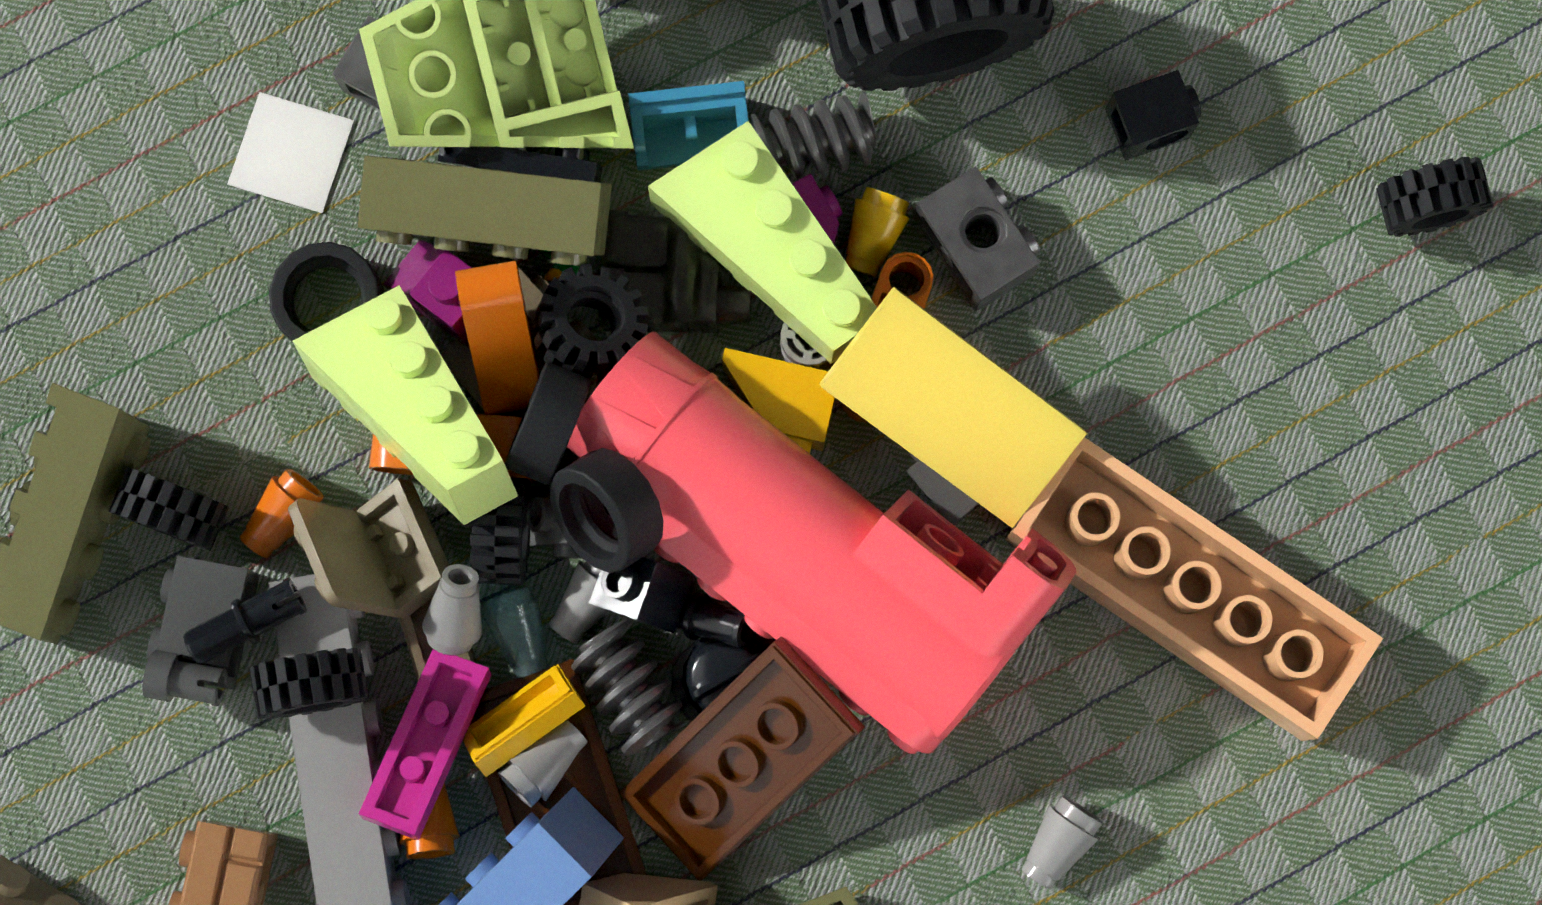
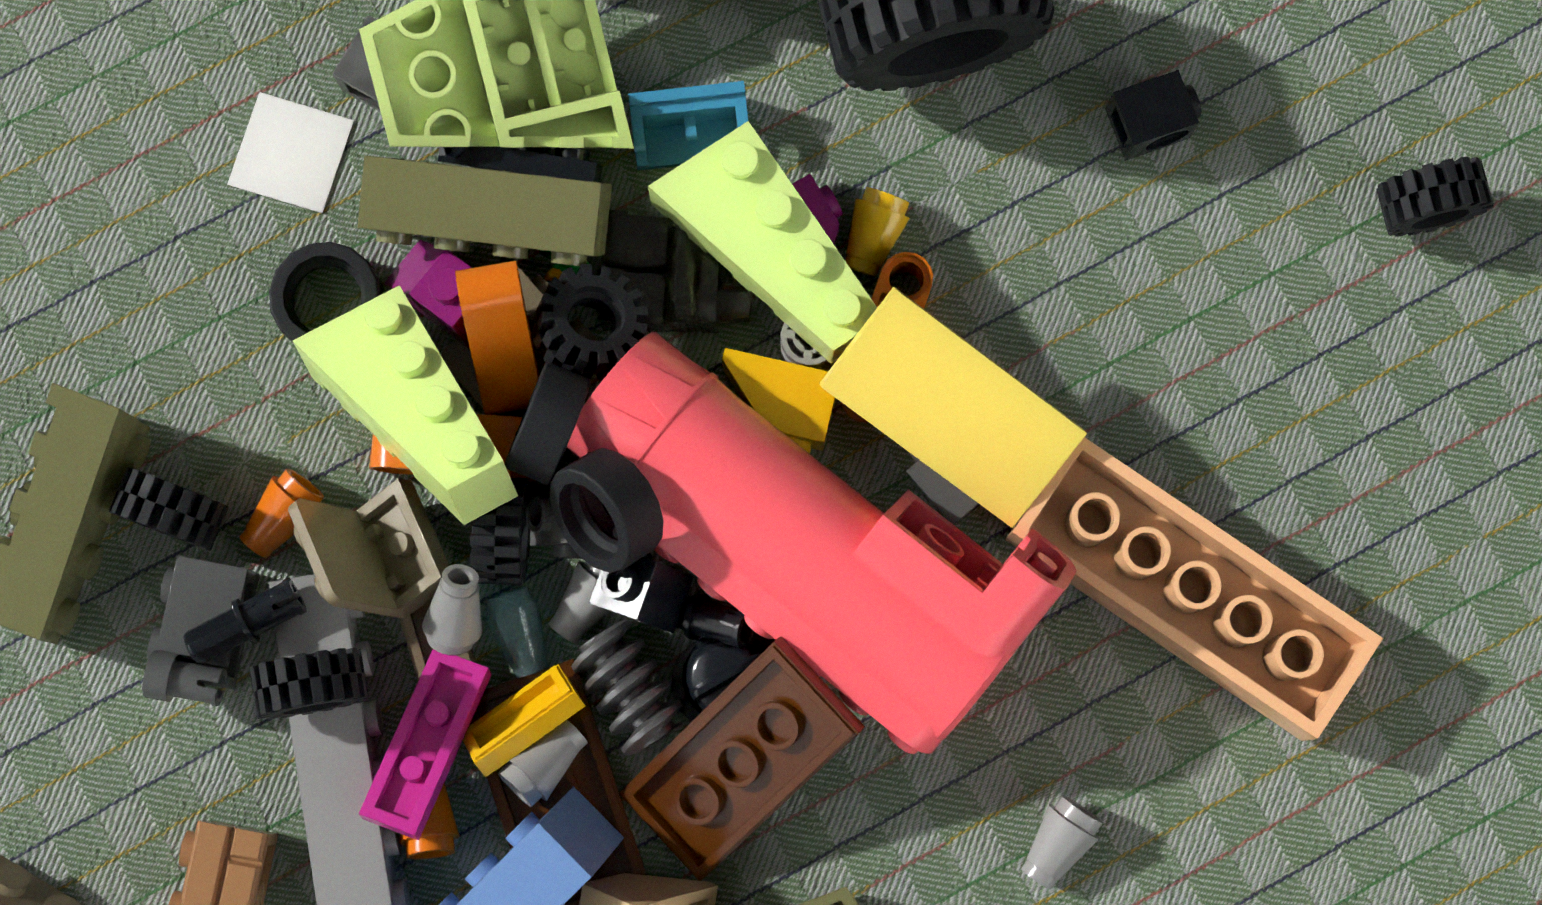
(821, 136): flat silver piece -> none
(979, 272): flat silver brick -> none

